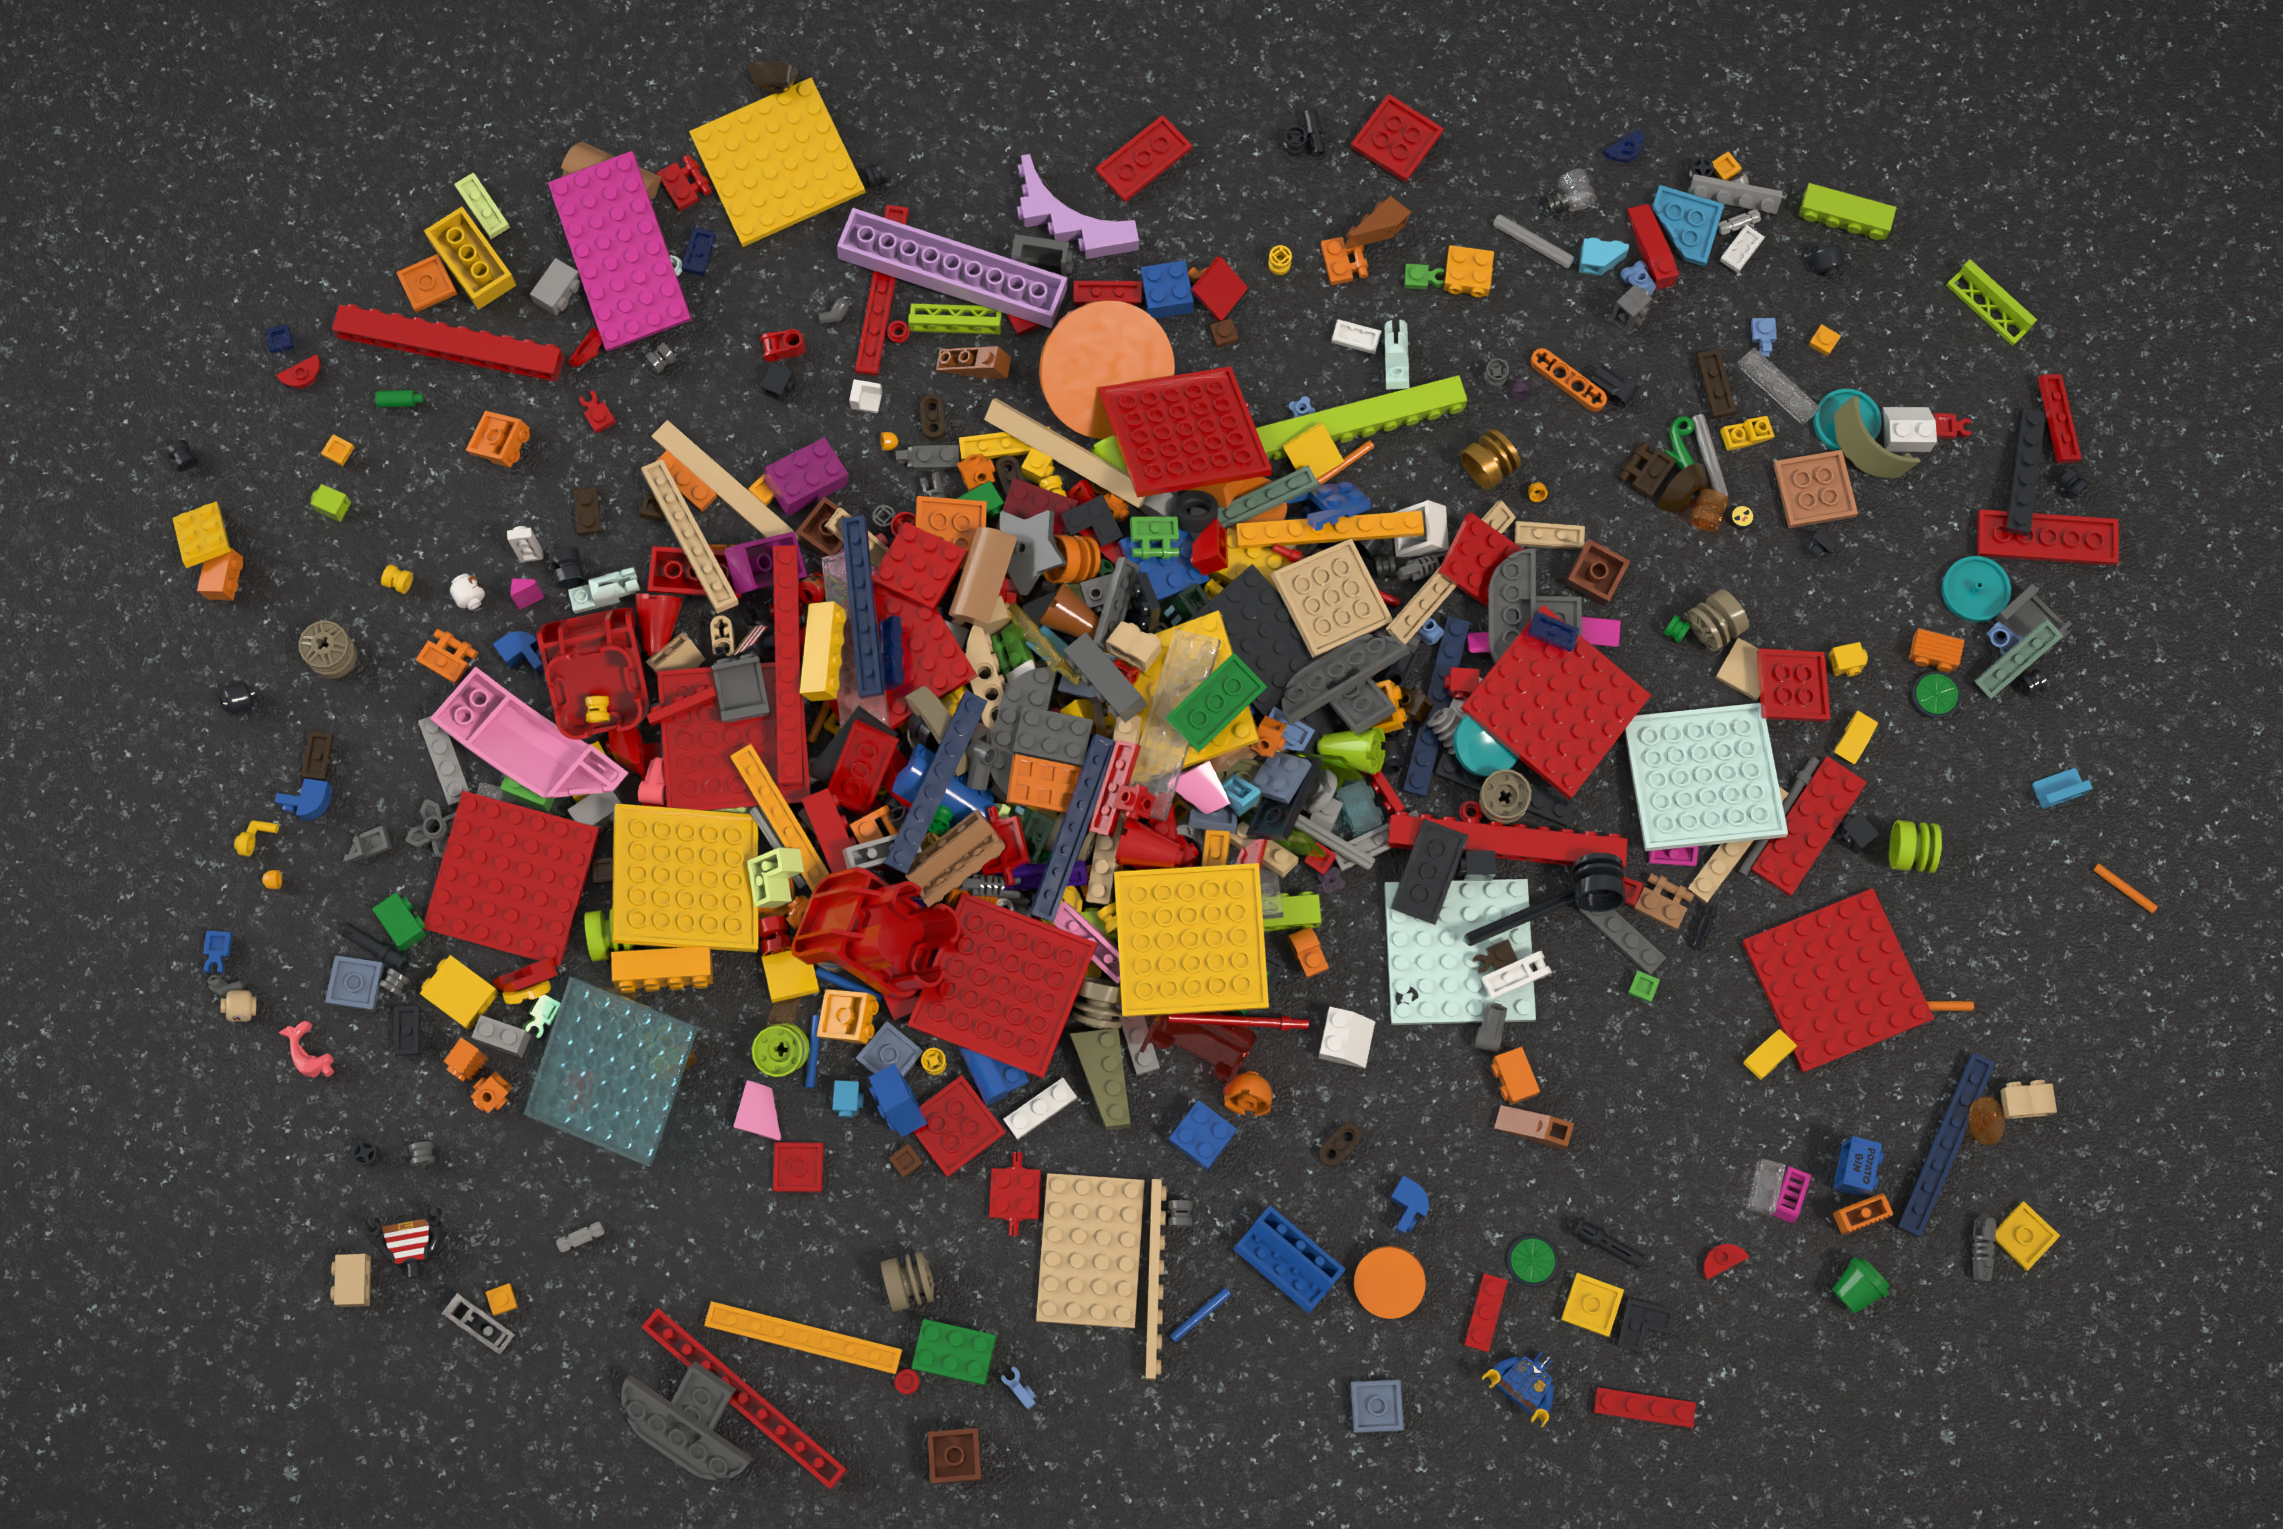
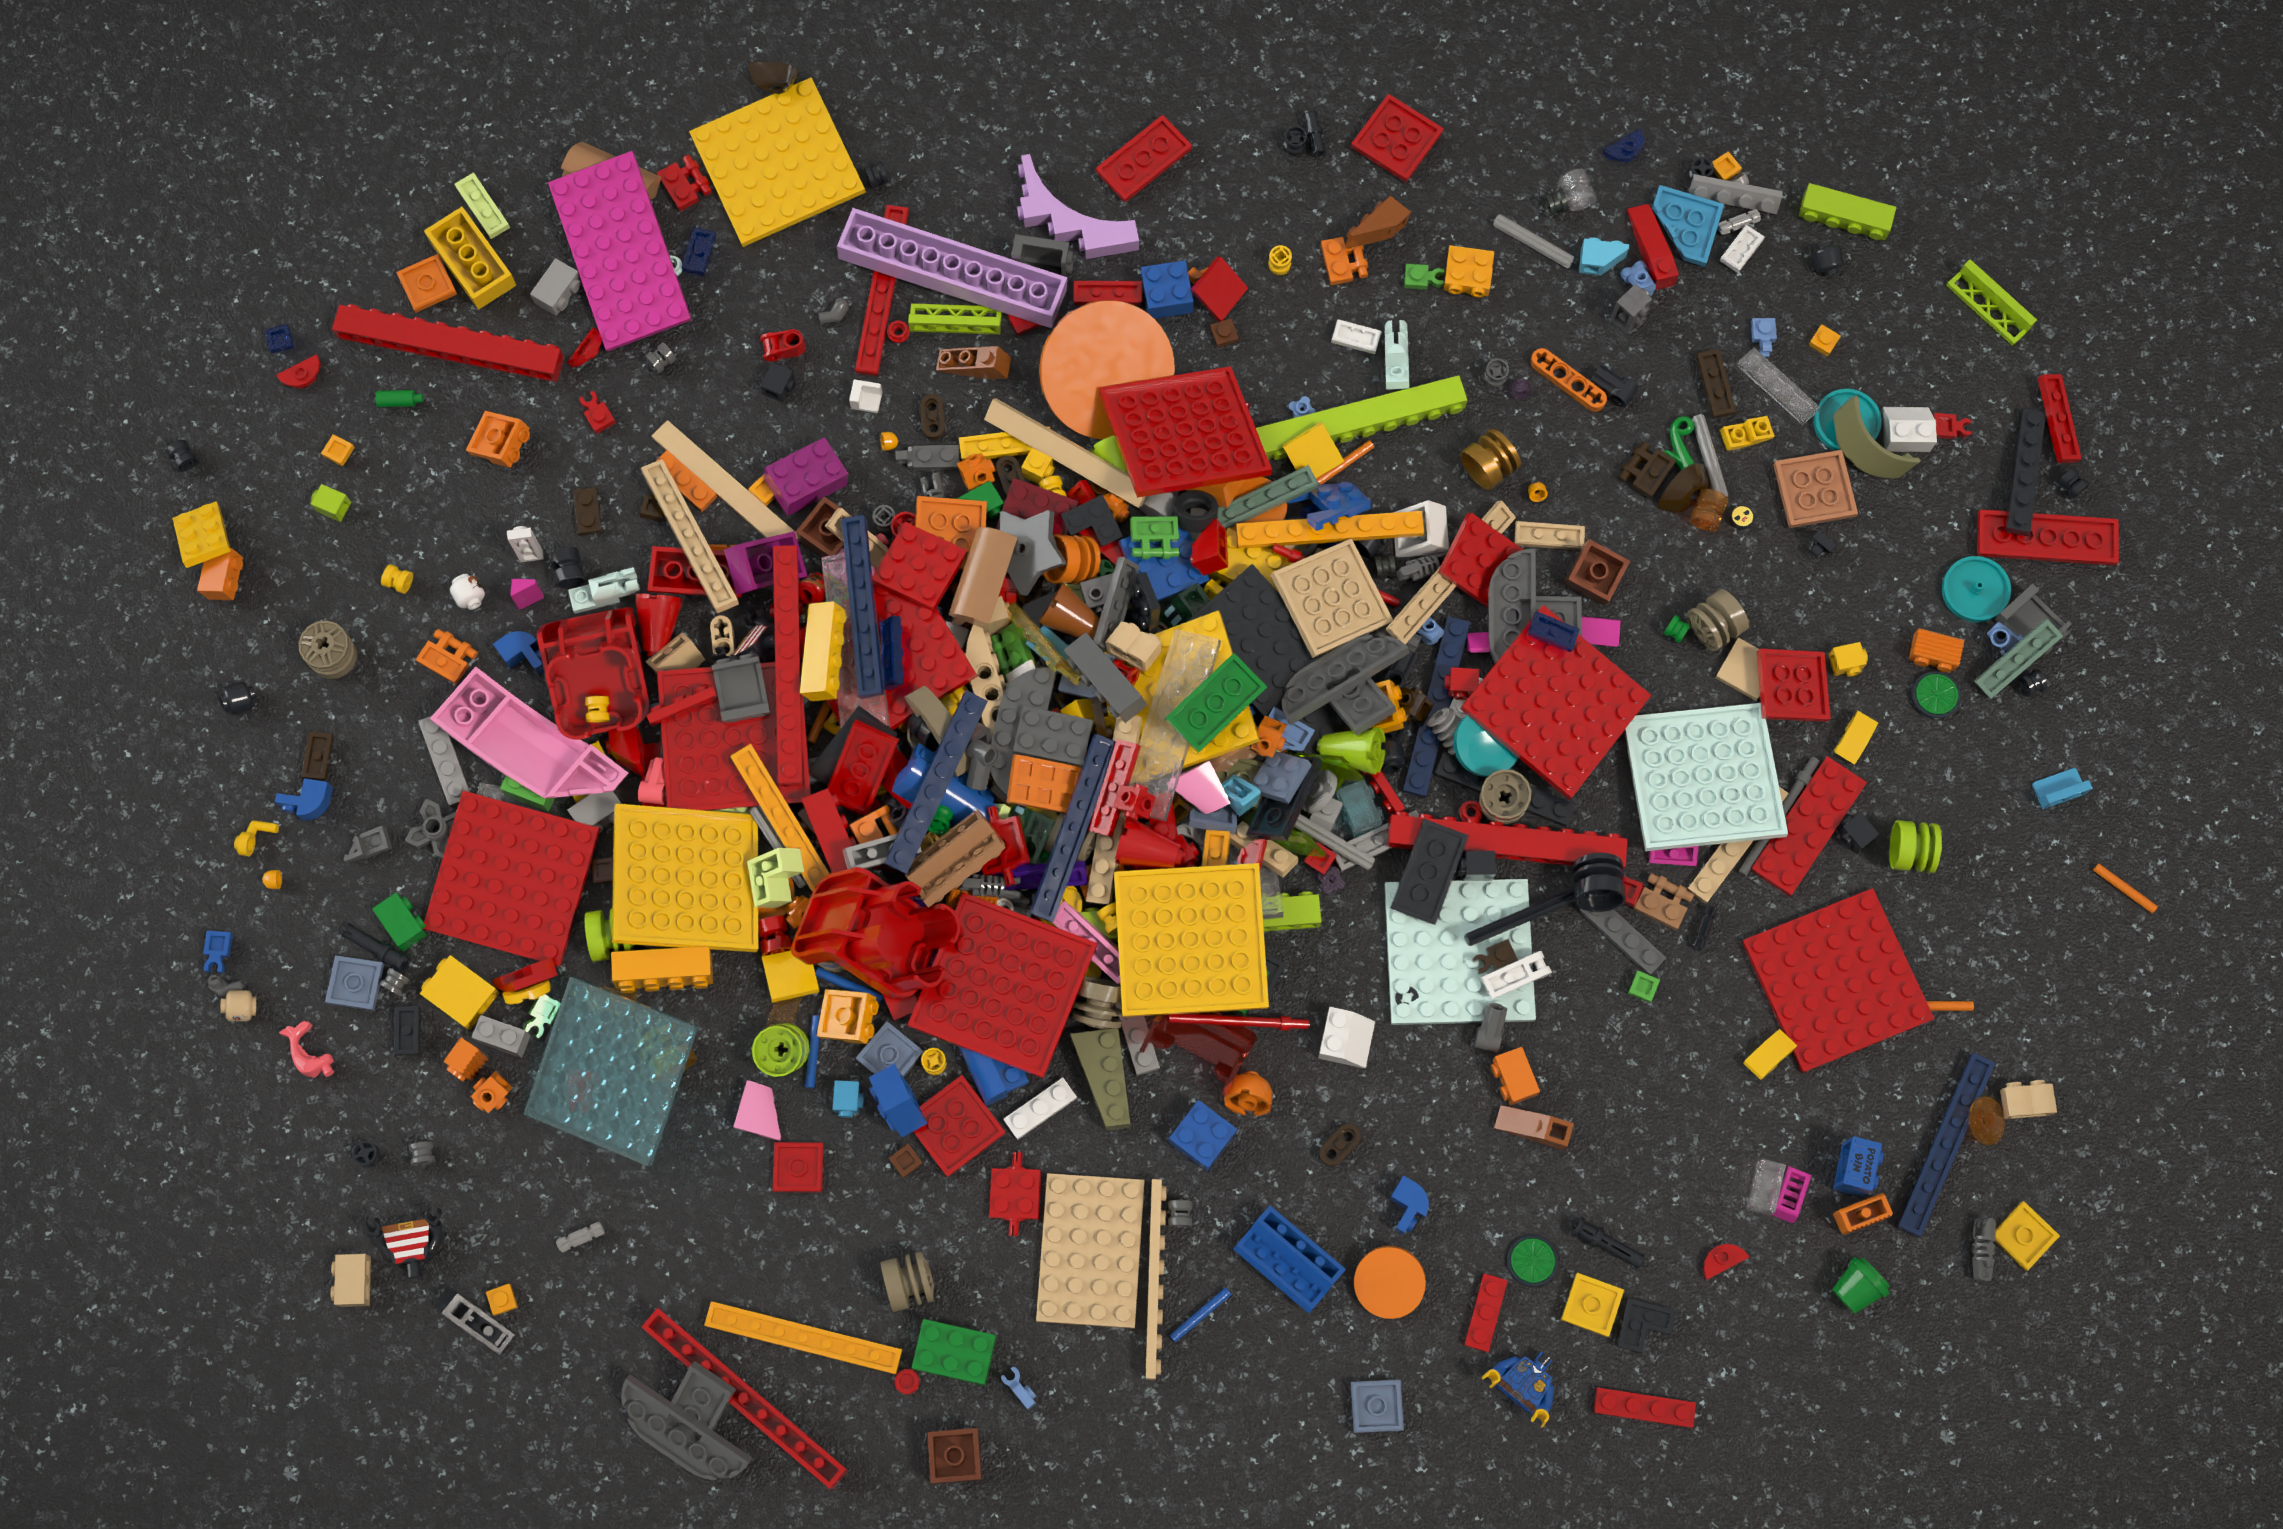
(1307, 951): orange brick -> none

